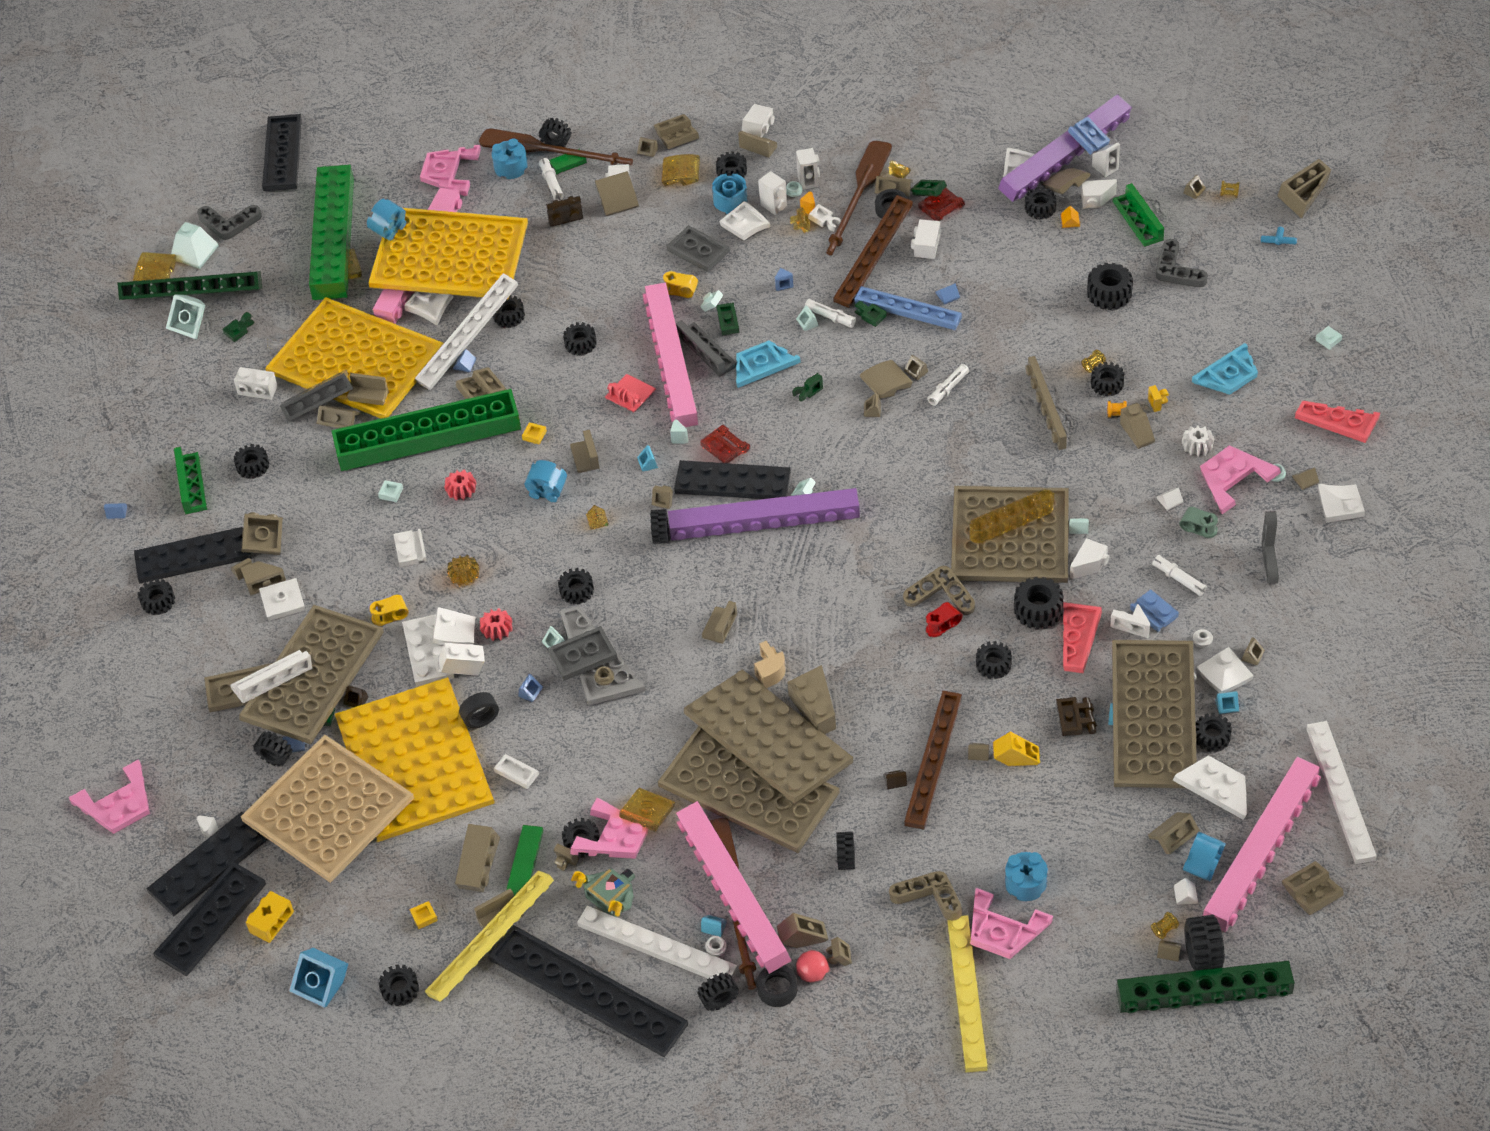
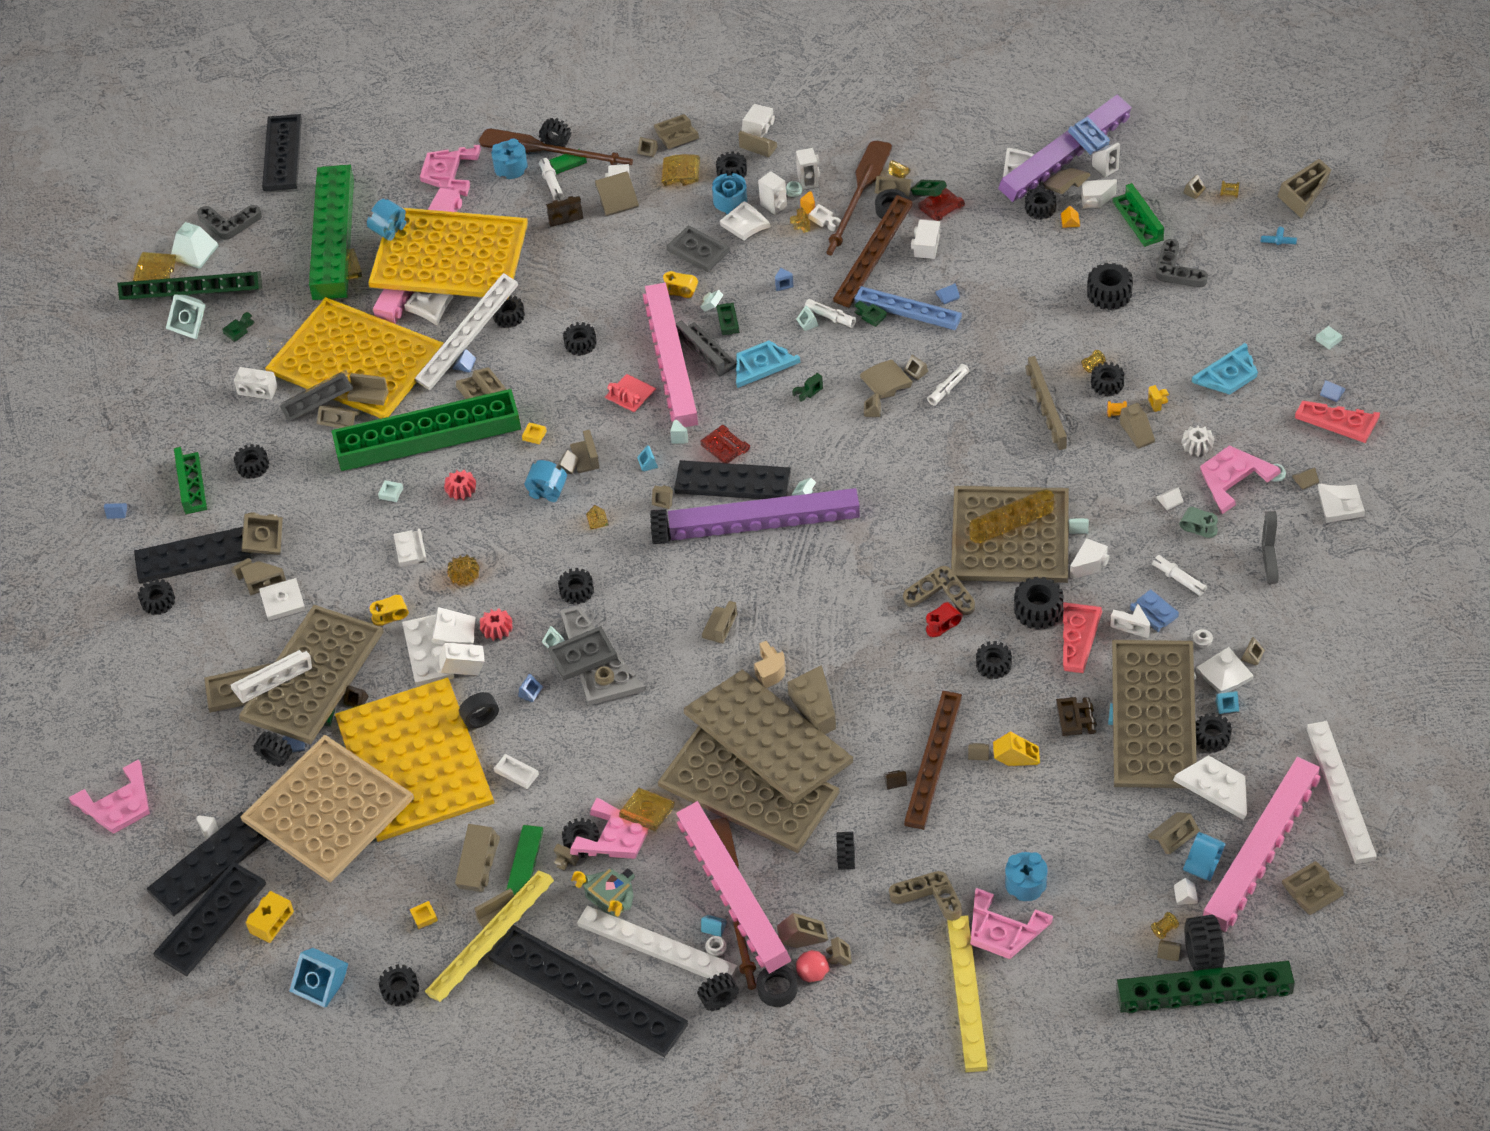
(568, 462): none -> slope
(1332, 391): none -> medium blue slope

